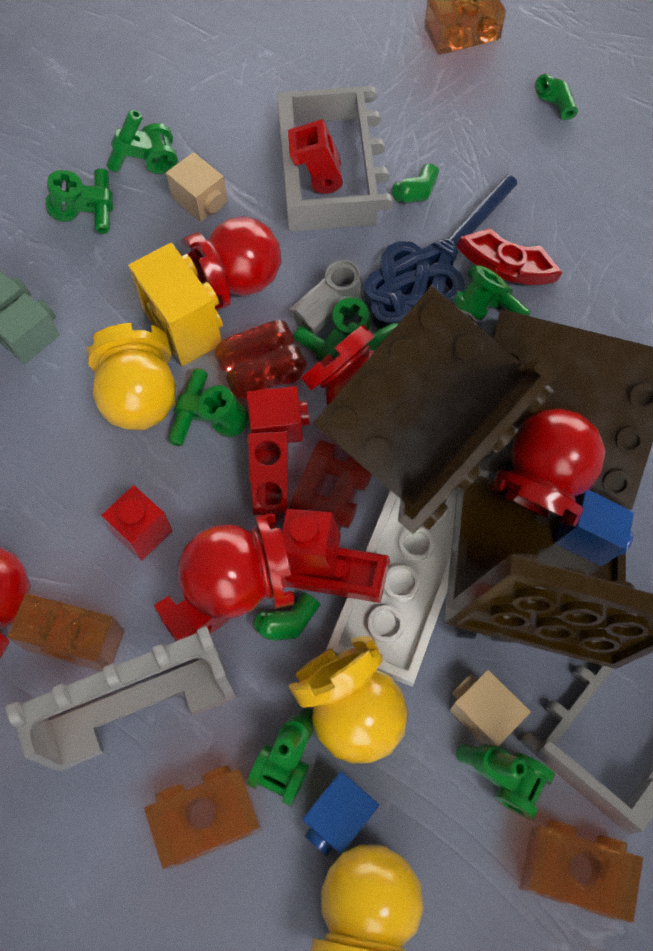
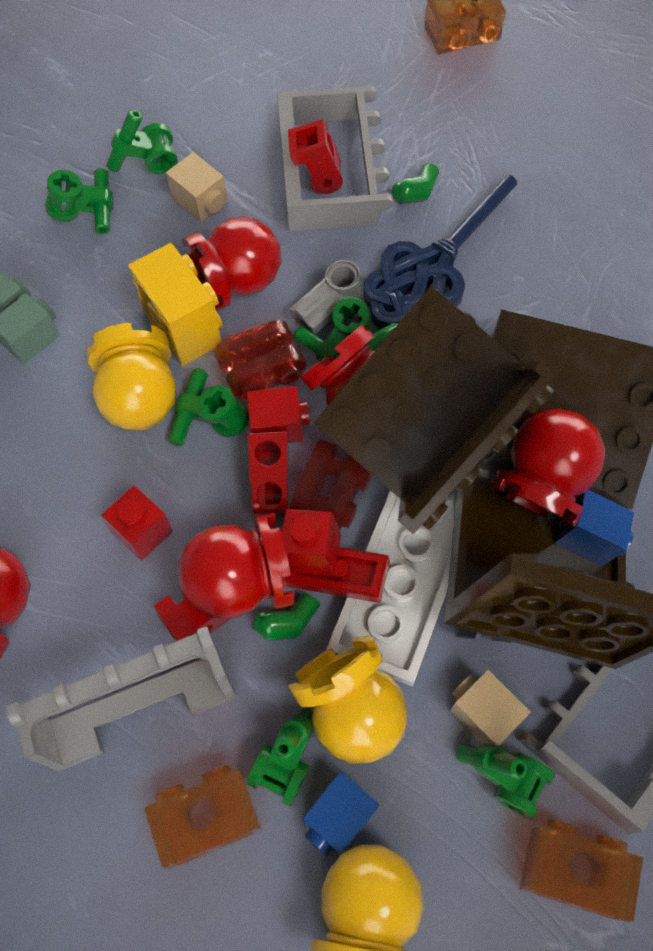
(66, 632): clear orange brick -> none
(487, 291): green piece -> none
(509, 259): red tile -> none
(557, 93): green arm -> none

